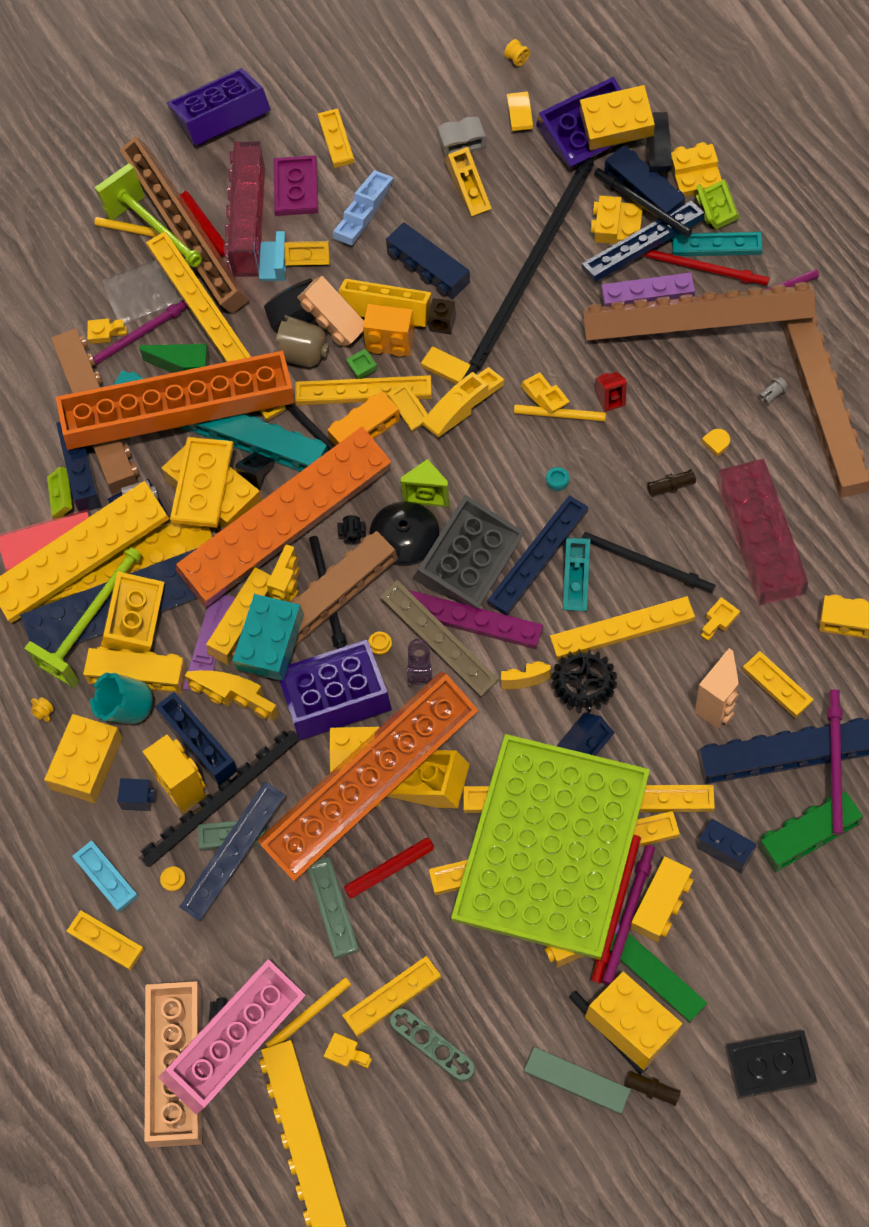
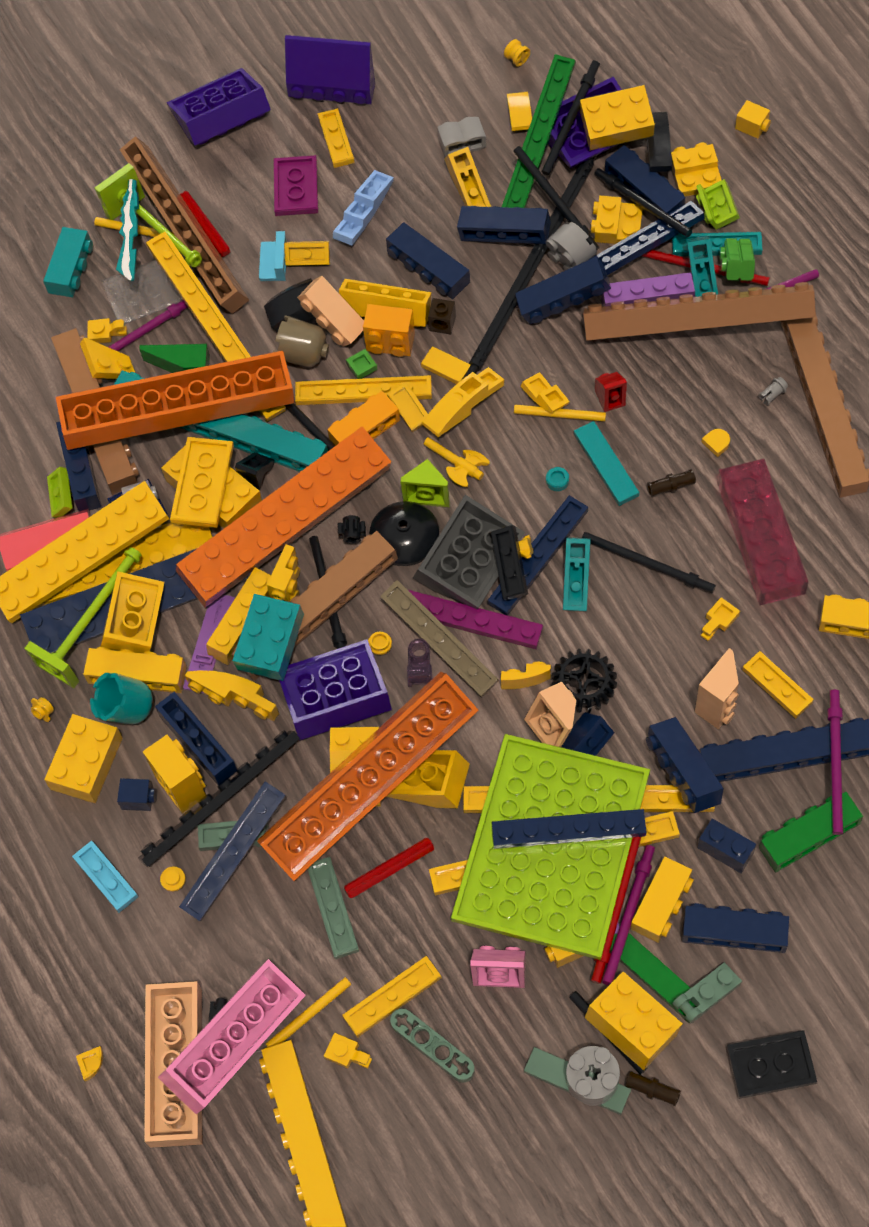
(68, 262): none -> teal brick
(90, 1062): none -> yellow tile
(104, 361): none -> yellow wing
(105, 940): yellow plate -> none
(127, 259): none -> teal sword
(245, 209): clear pink brick -> none
(329, 69): none -> dark purple slope
(463, 467): none -> yellow piece
(498, 967): none -> bright pink slope
(504, 224): none -> dark blue brick
(509, 562): none -> black tile
(526, 547): none -> yellow piece
(540, 130): none -> green tile
(552, 714): none -> light nougat slope
(553, 195): none -> black bar
(563, 291): none -> dark blue brick
(569, 828): none -> dark blue plate
(570, 246): none -> light grey brick
(584, 1088): none -> light grey brick
(586, 83): none -> black bar
(606, 463): none -> teal tile
(623, 627): yellow plate -> none
(684, 765): none -> dark blue brick
(702, 265): none -> teal slope
(707, 992): none -> sand green plate
(735, 928): none -> dark blue brick
(737, 259): none -> bright green brick
(753, 119): none -> yellow brick

